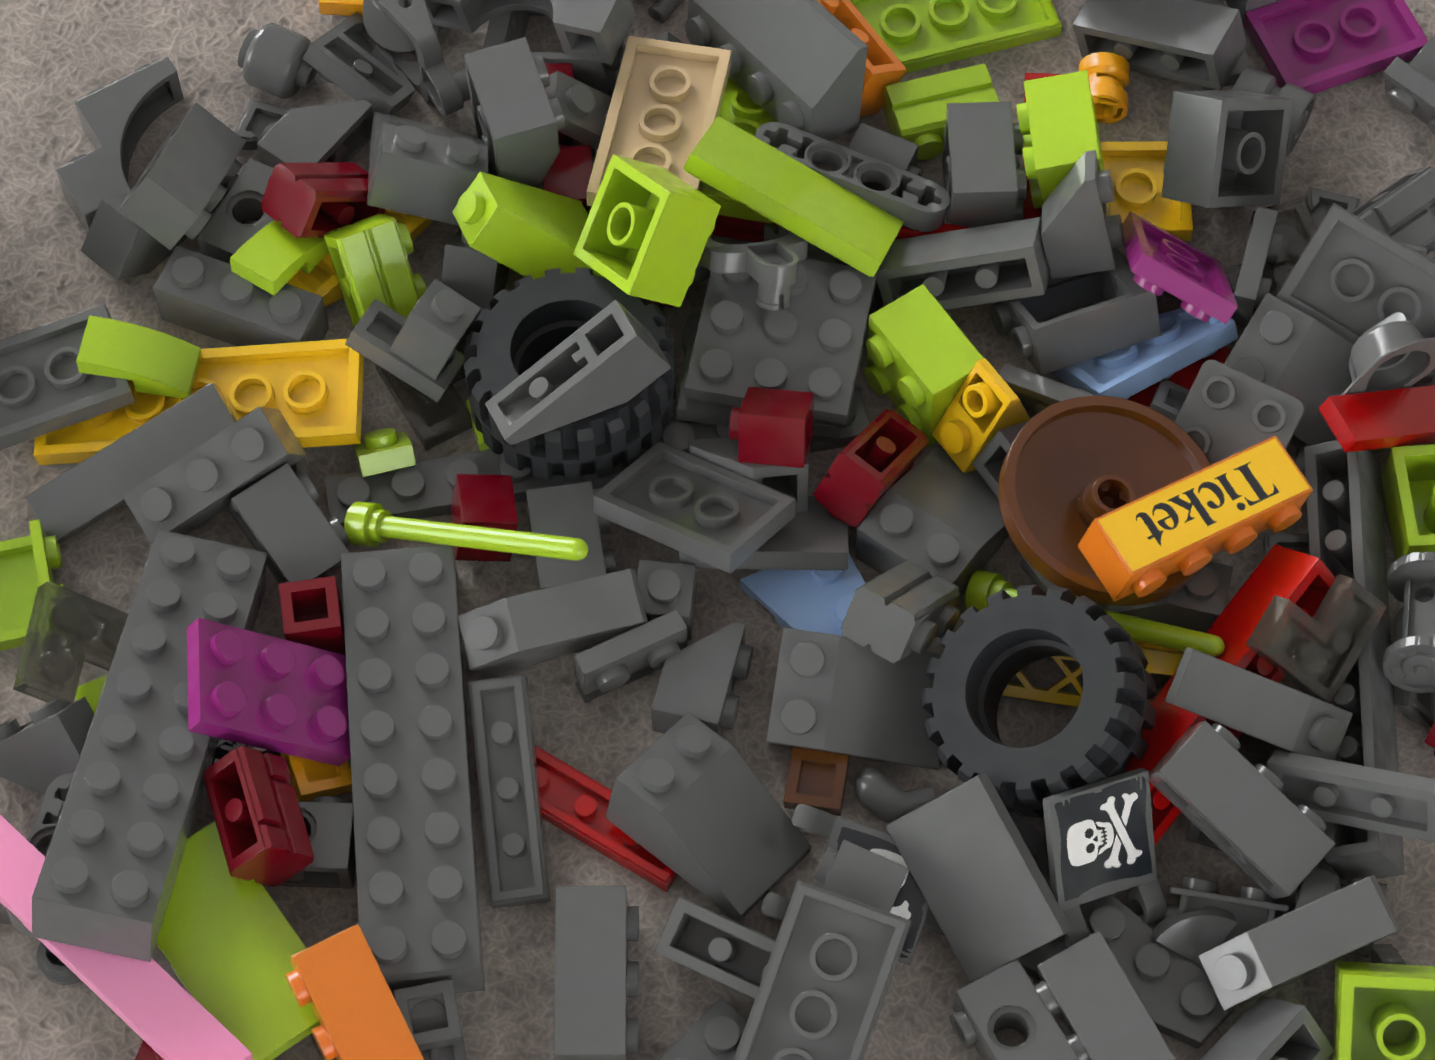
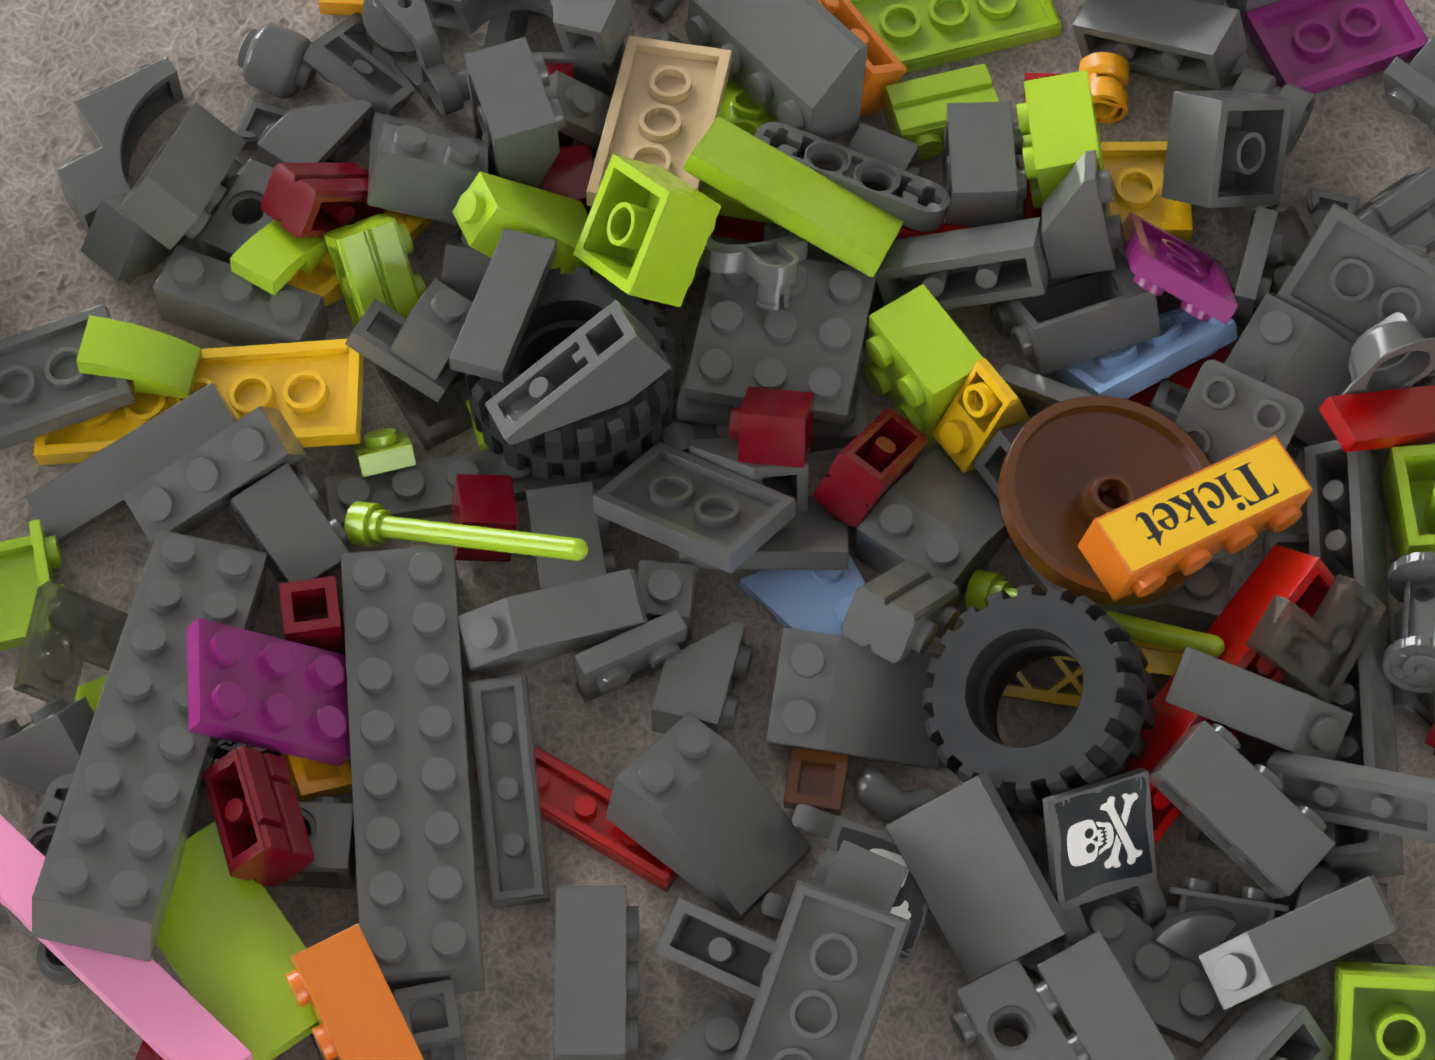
(503, 305): none -> dark grey tile

